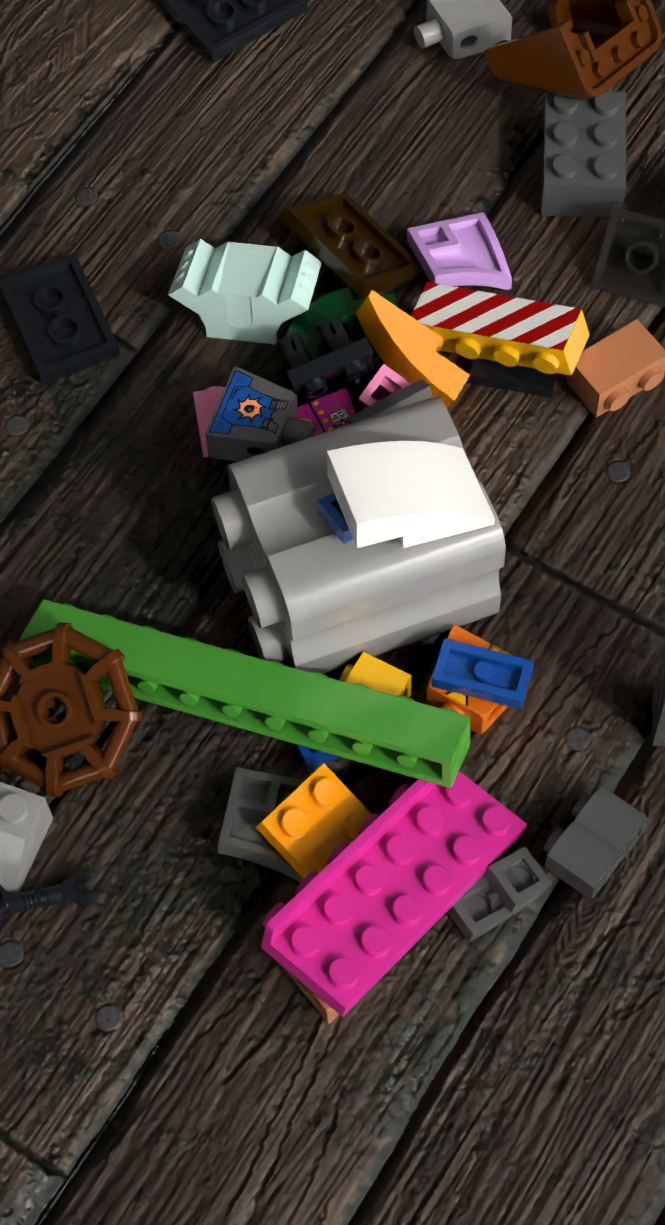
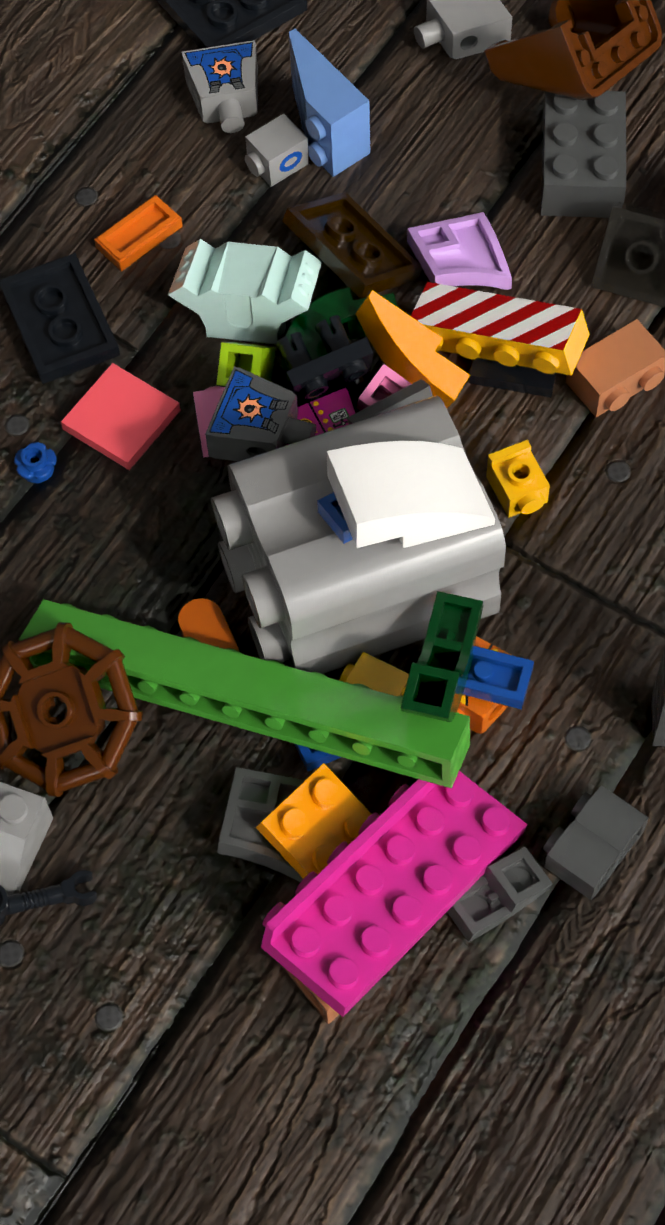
(38, 471): none -> blue plate
(120, 416): none -> coral tile
(138, 233): none -> orange tile
(206, 623): none -> orange tile
(223, 83): none -> light grey torso
(249, 357): none -> lime brick
(276, 150): none -> light grey brick
(330, 108): none -> medium blue slope
(445, 660): none -> dark green arch
(517, 479): none -> yellow brick

